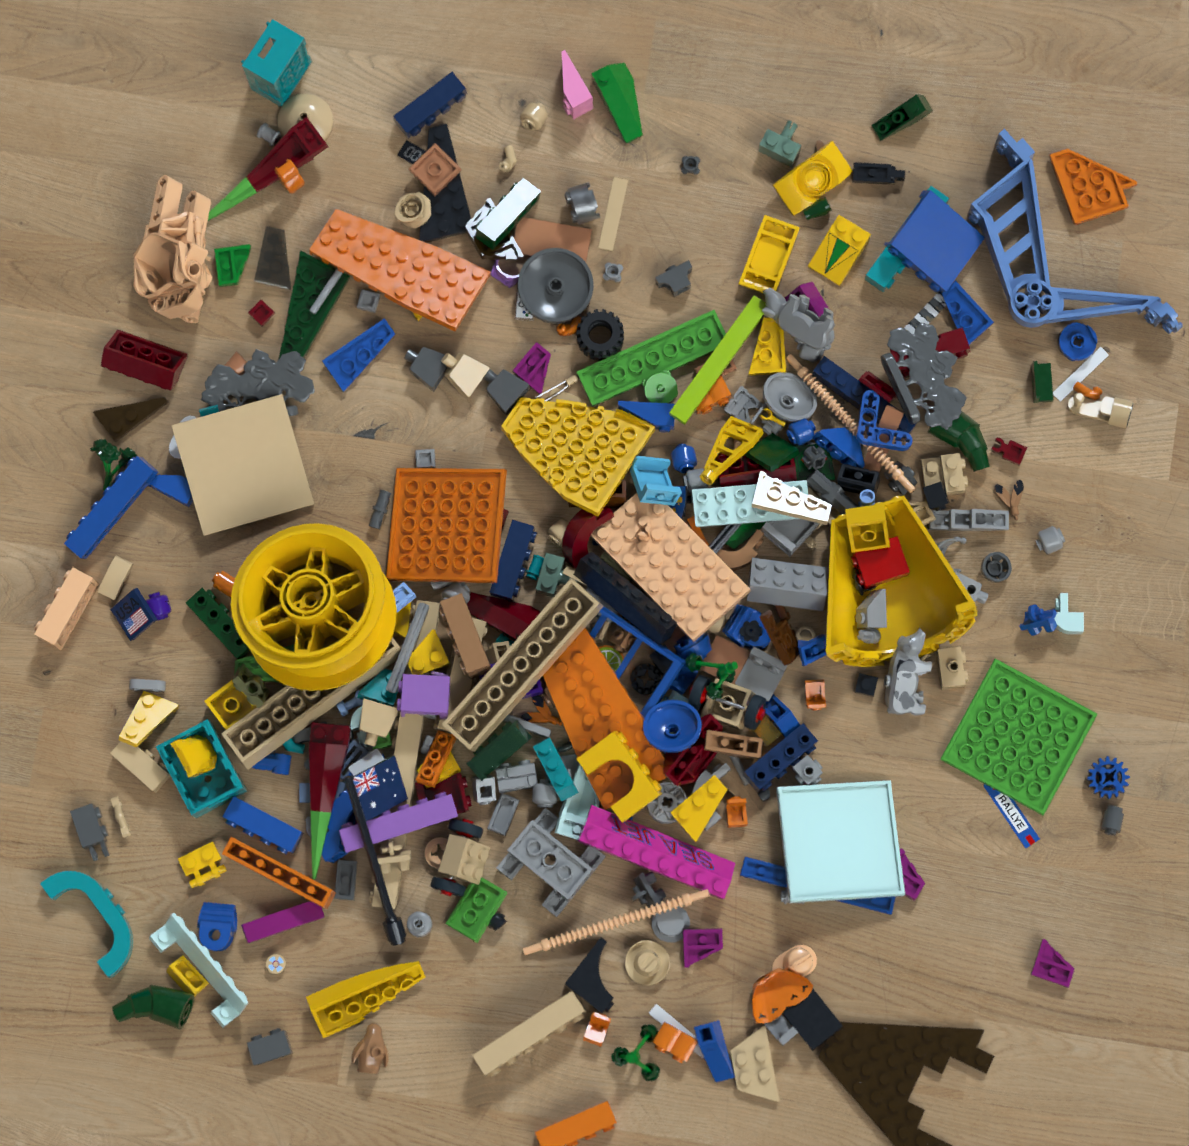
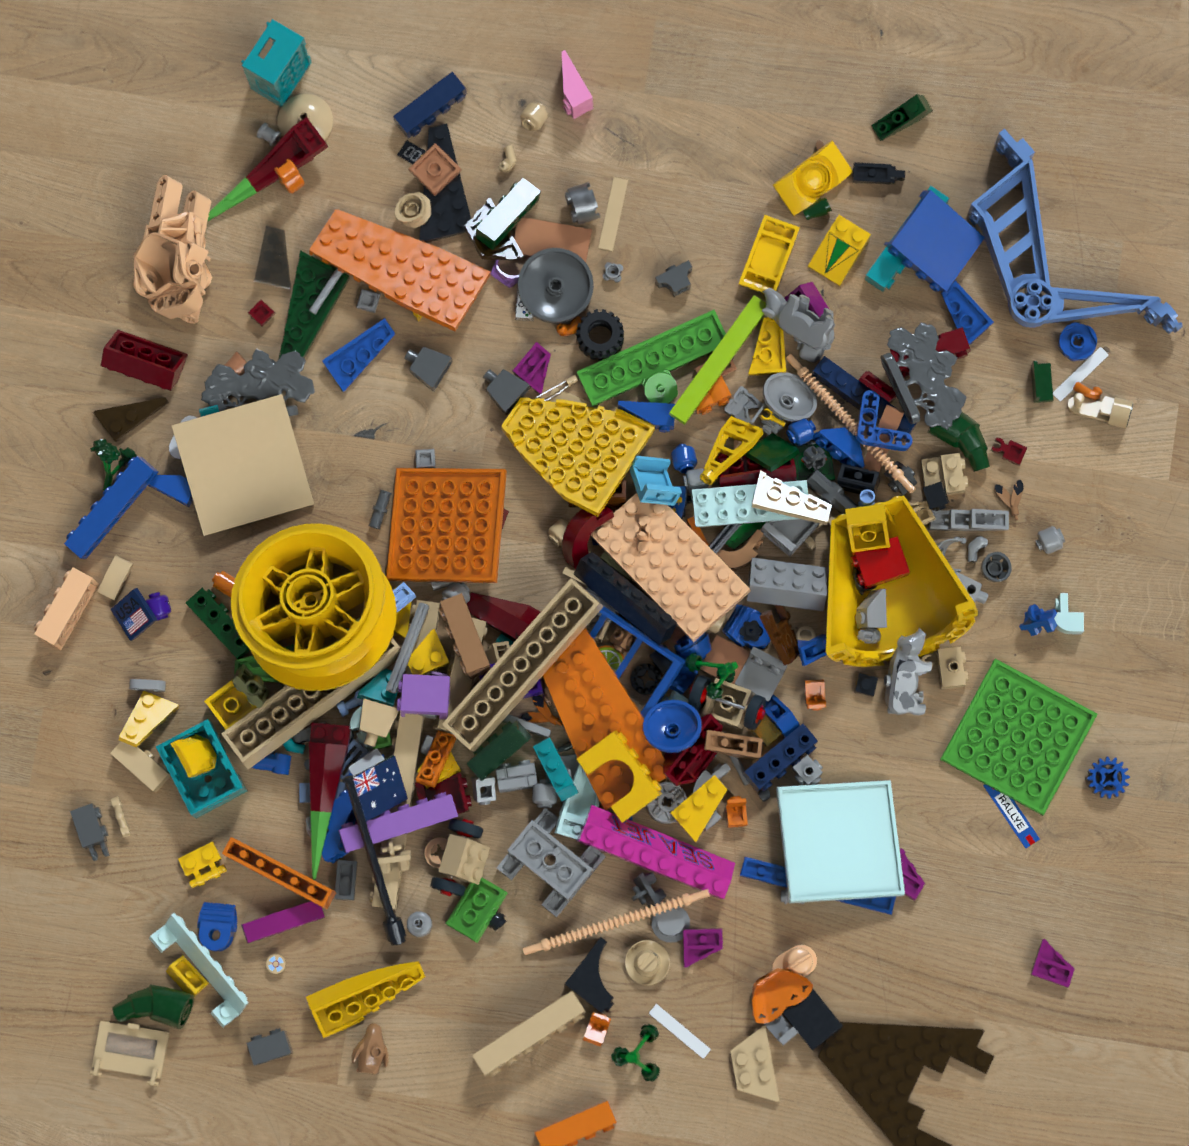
(122, 947): teal arch -> none
(130, 1050): none -> tan piece
(231, 263): green wing -> none
(262, 824): blue brick -> none
(464, 372): tan torso -> none
(503, 814): light grey tile -> none
(512, 560): dark blue brick -> none
(535, 567): teal pin -> none
(551, 575): sand green brick -> none
(619, 96): green wedge -> none
(675, 1042): orange brick -> none
(690, 160): dark grey plate -> none
(714, 1050): blue slope -> none
(780, 145): sand green brick -> none
(928, 313): sticker -> none
(978, 543): none -> light grey arm
(1089, 186): orange wing -> none
(1112, 820): dark grey brick -> none

